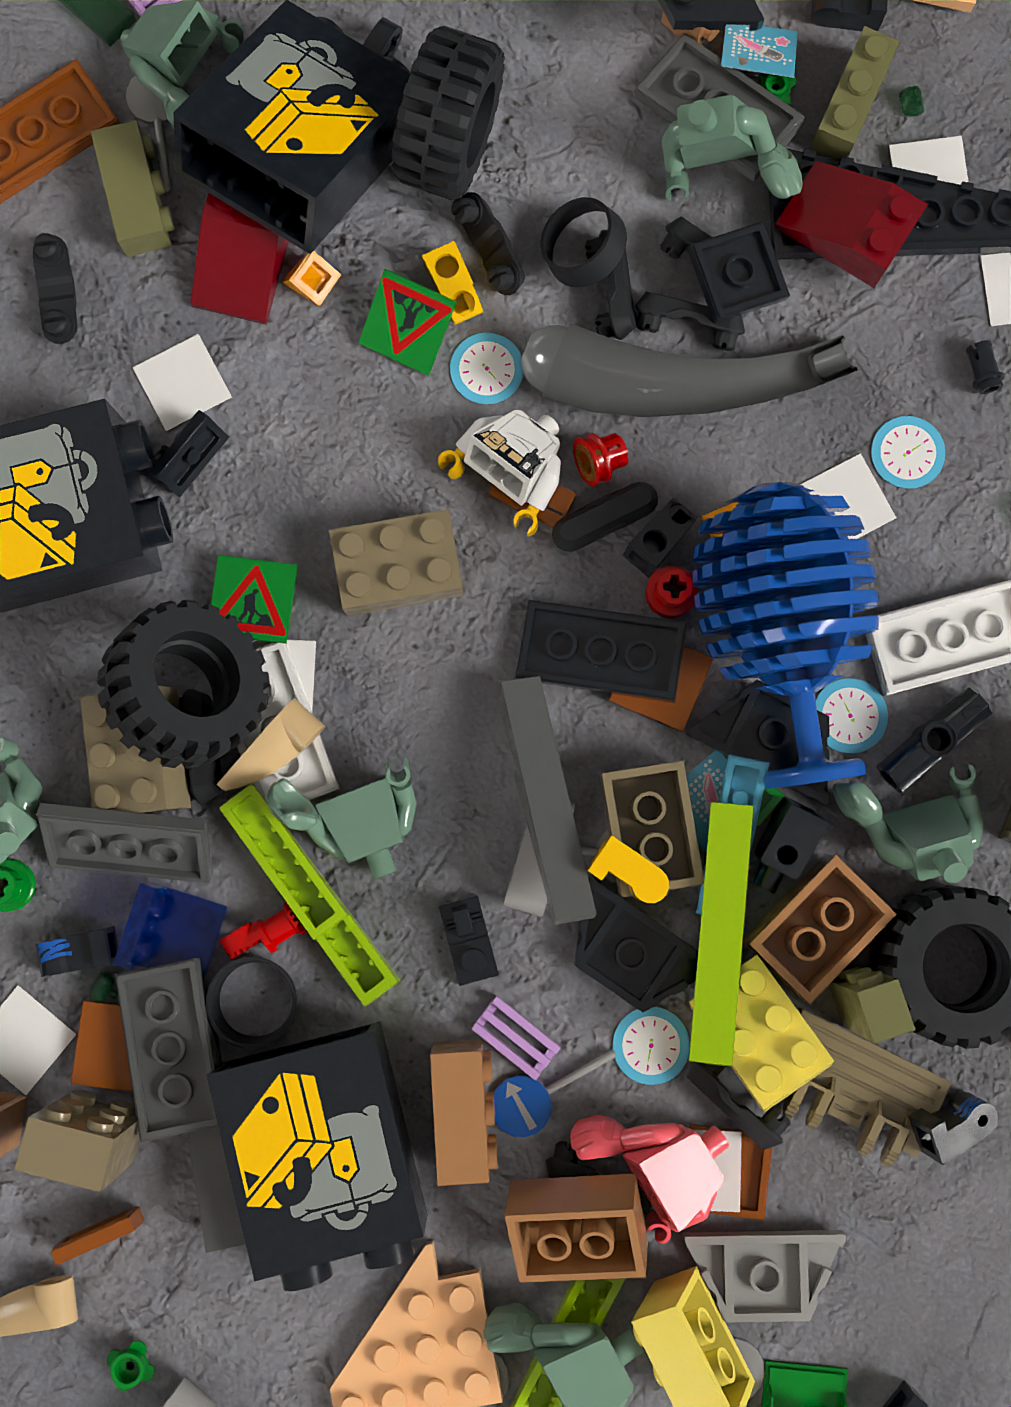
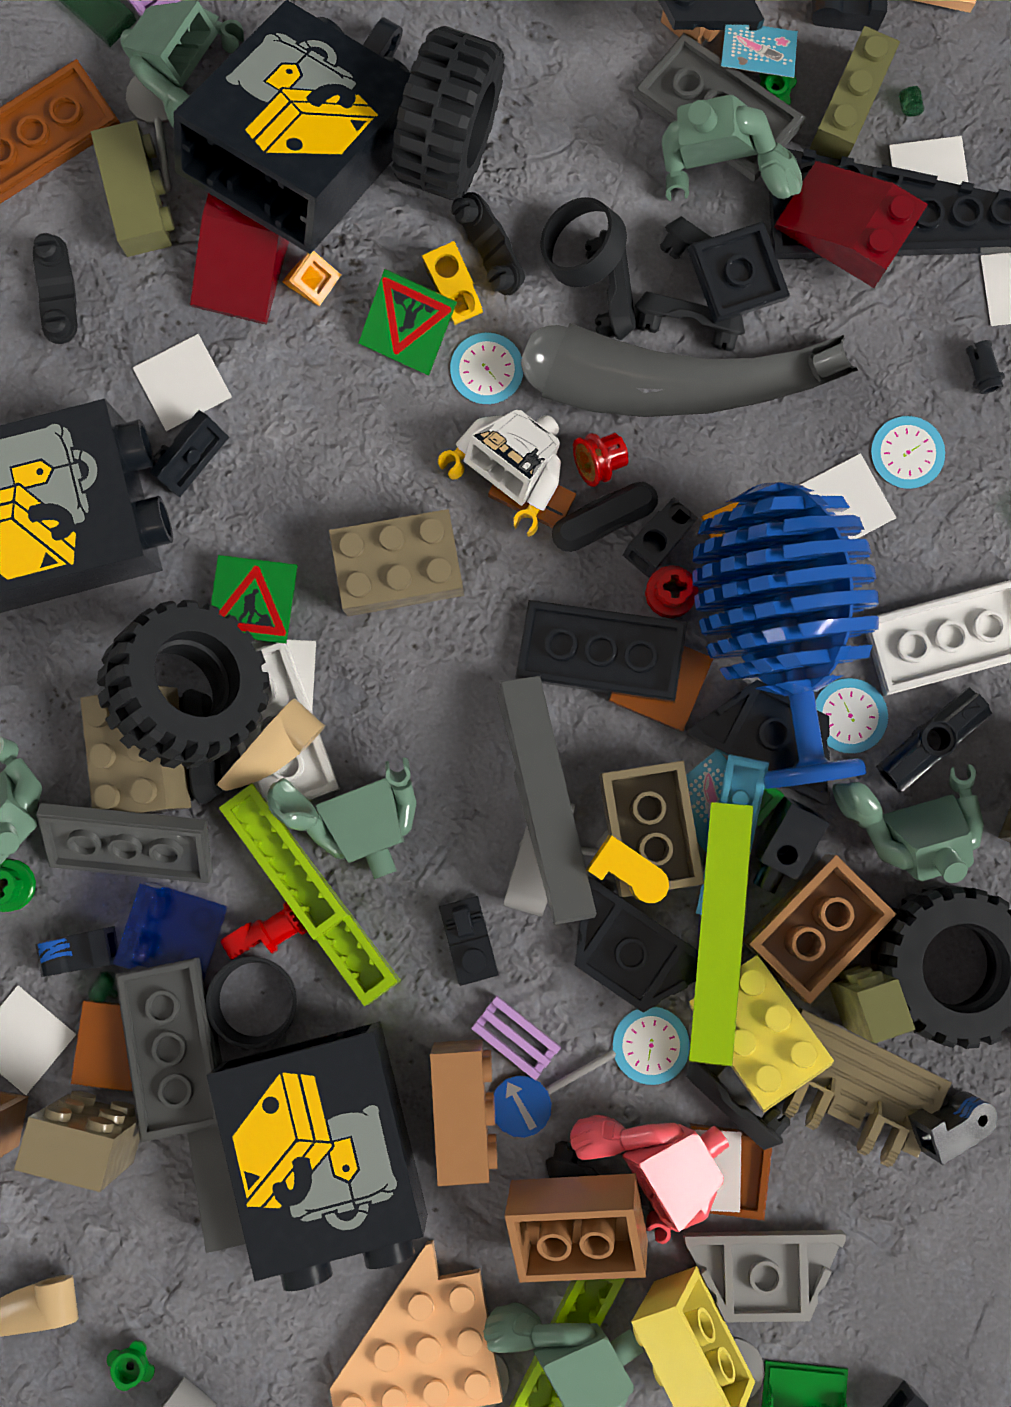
(97, 1235): dark orange tile -> none

